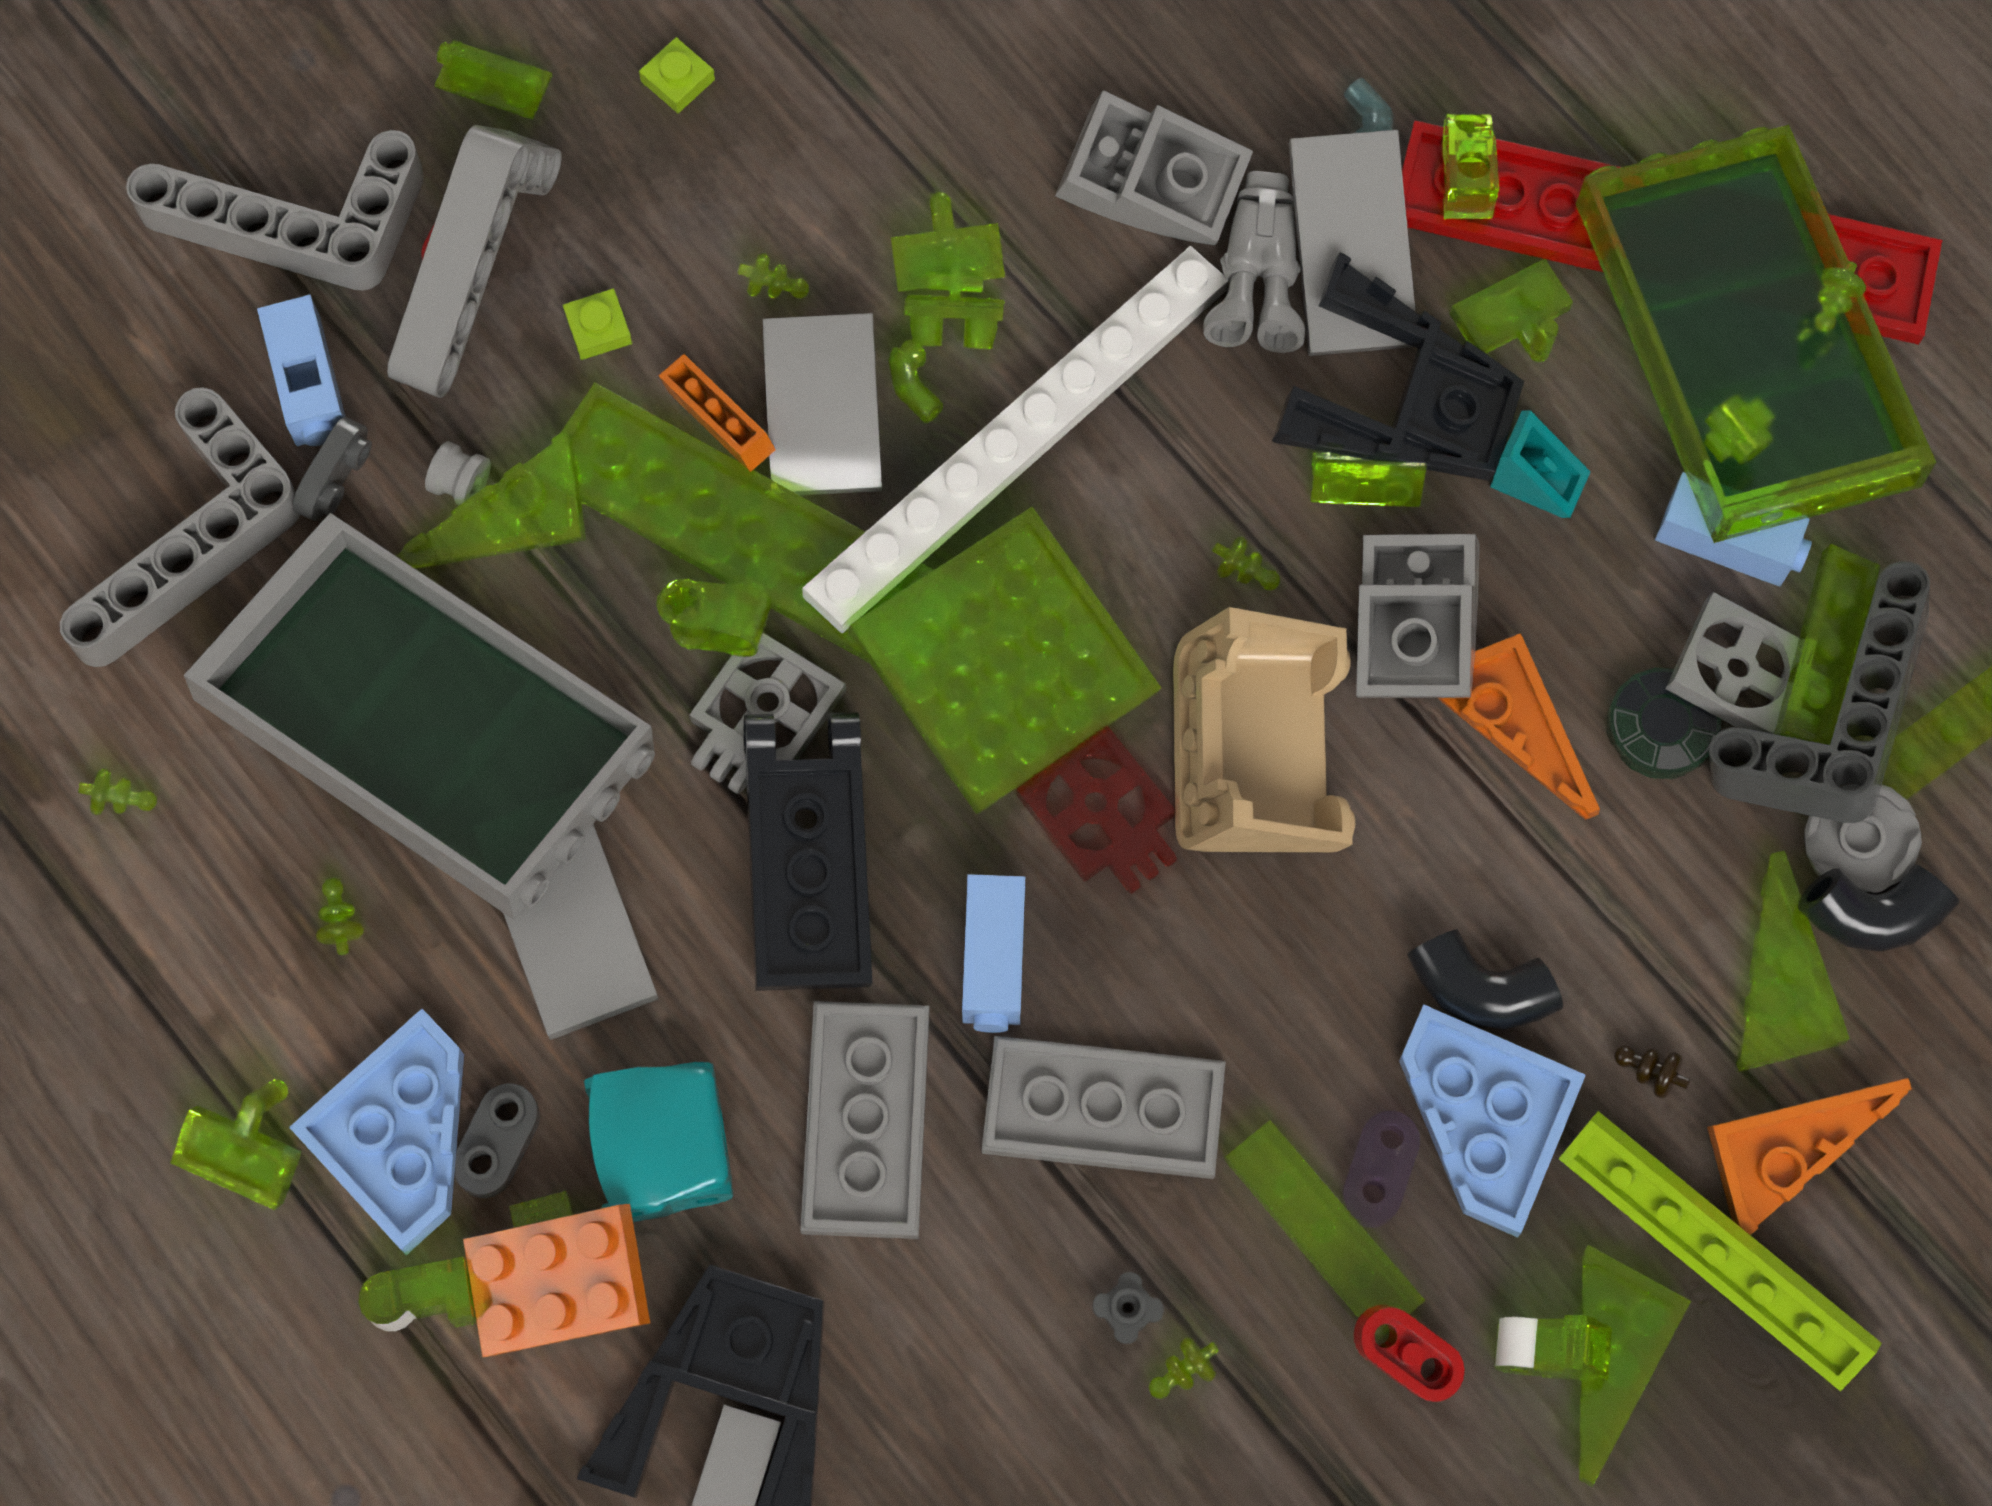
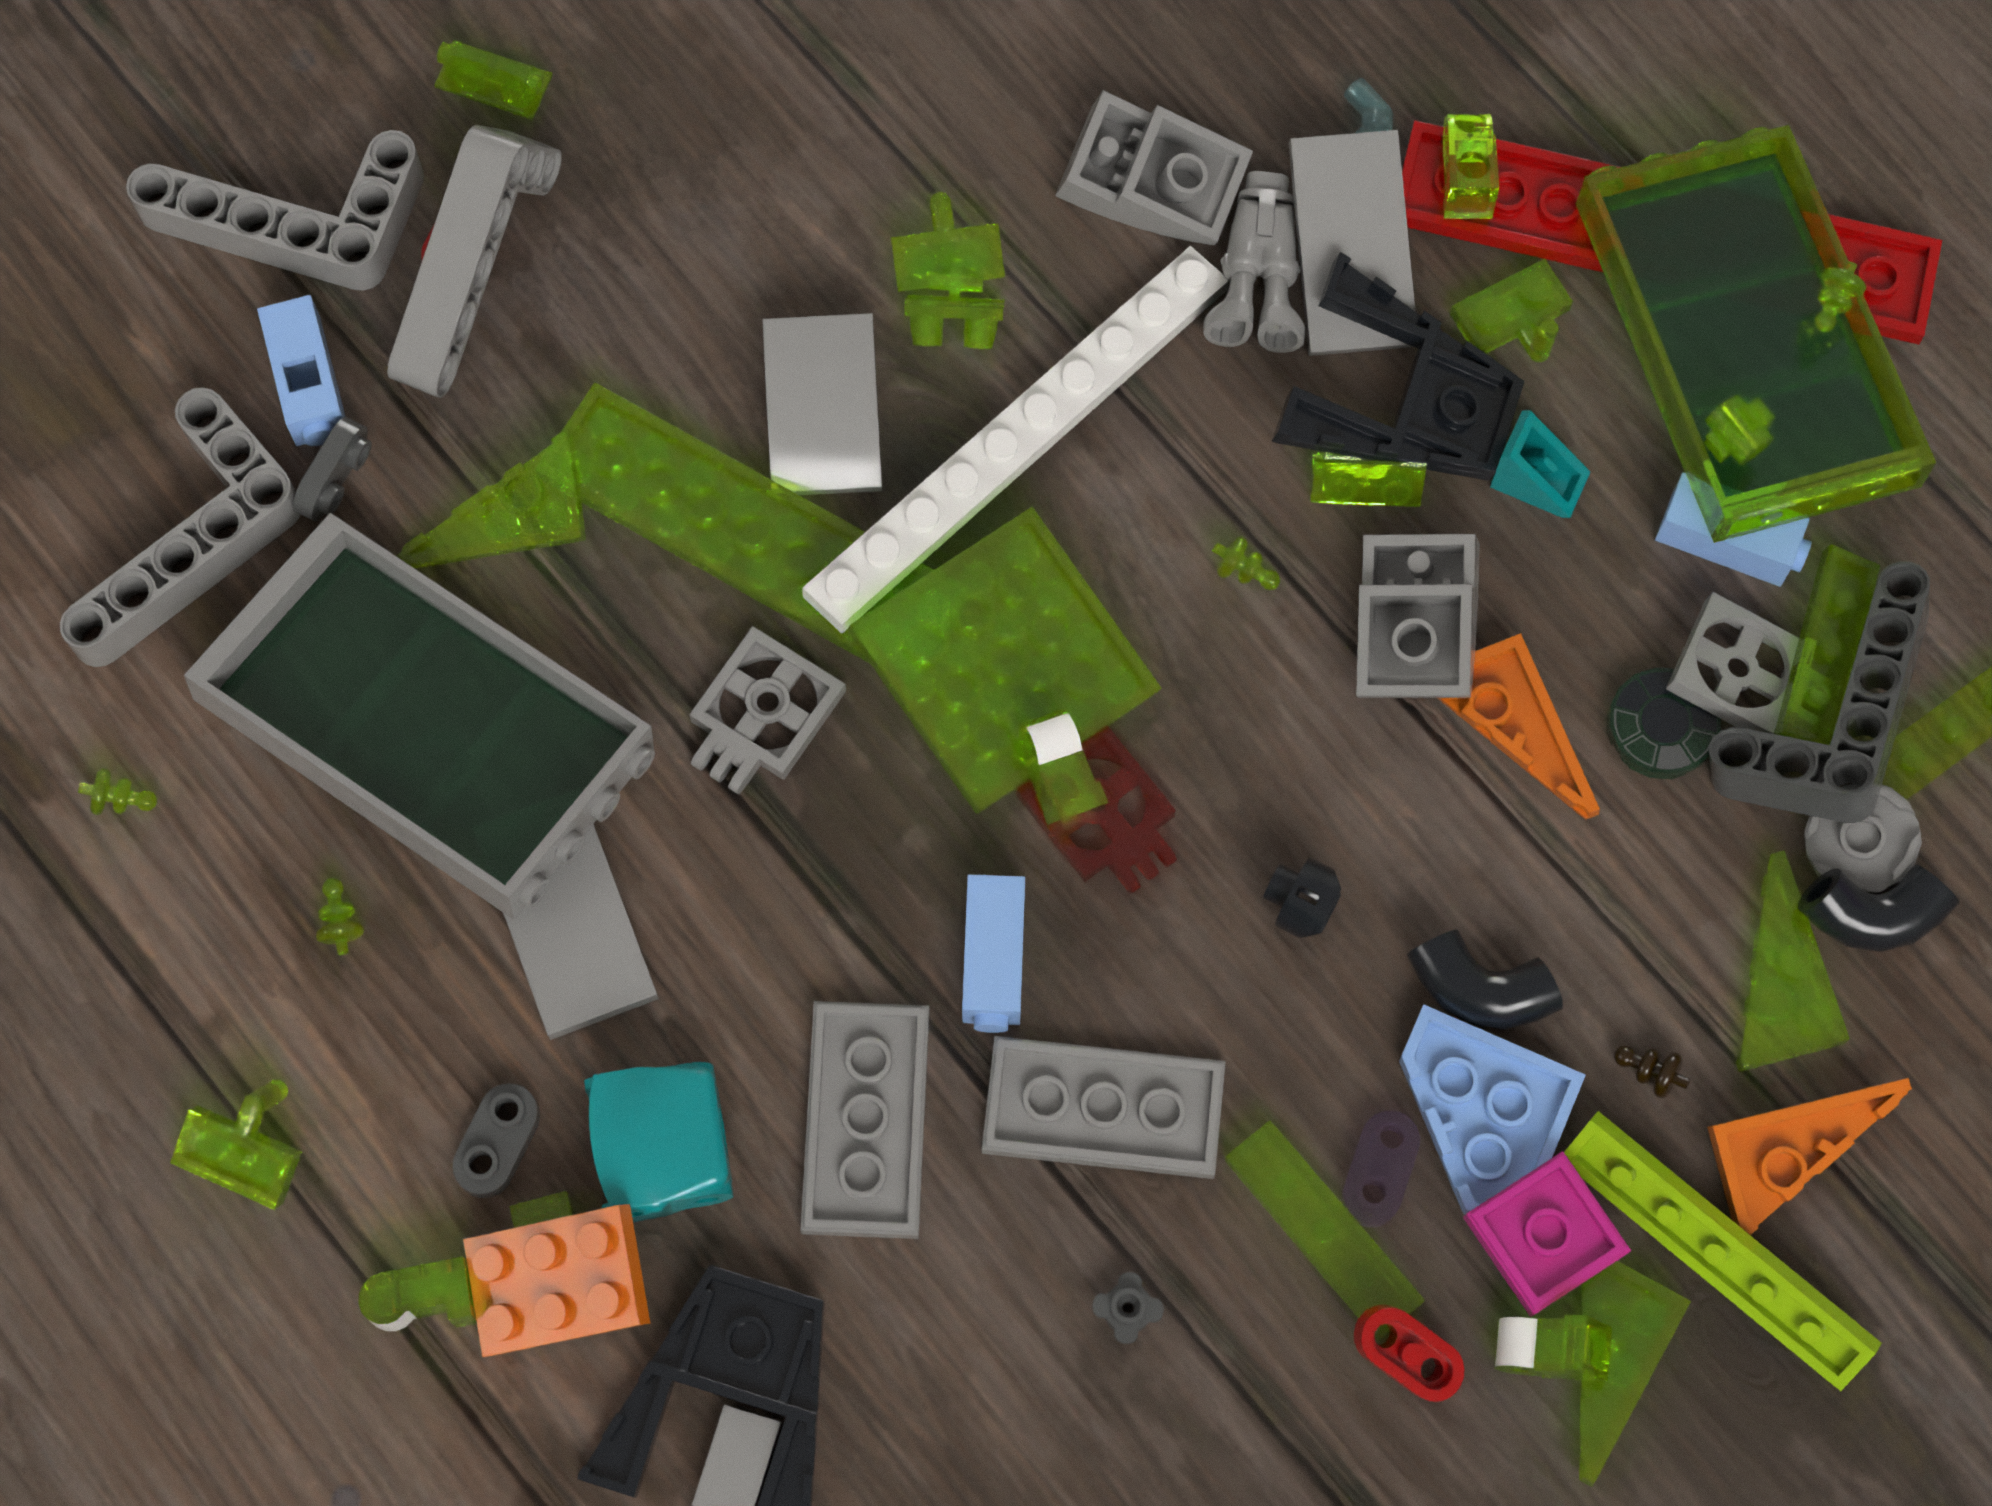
(395, 1130): light blue plate -> none
(456, 473): light grey wheel -> none
(597, 324): lime plate -> none
(677, 75): lime plate -> none
(715, 615): clear neon green piece -> none
(717, 412): orange piece -> none
(775, 280): clear neon green hair -> none
(810, 881): black hinge -> none
(906, 382): clear neon green arm -> none
(1059, 767): none -> clear neon green leg
(1181, 1372): clear neon green hair -> none
(1256, 735): tan windscreen -> none
(1296, 914): none -> black piece
(1546, 1234): none -> dark pink tile

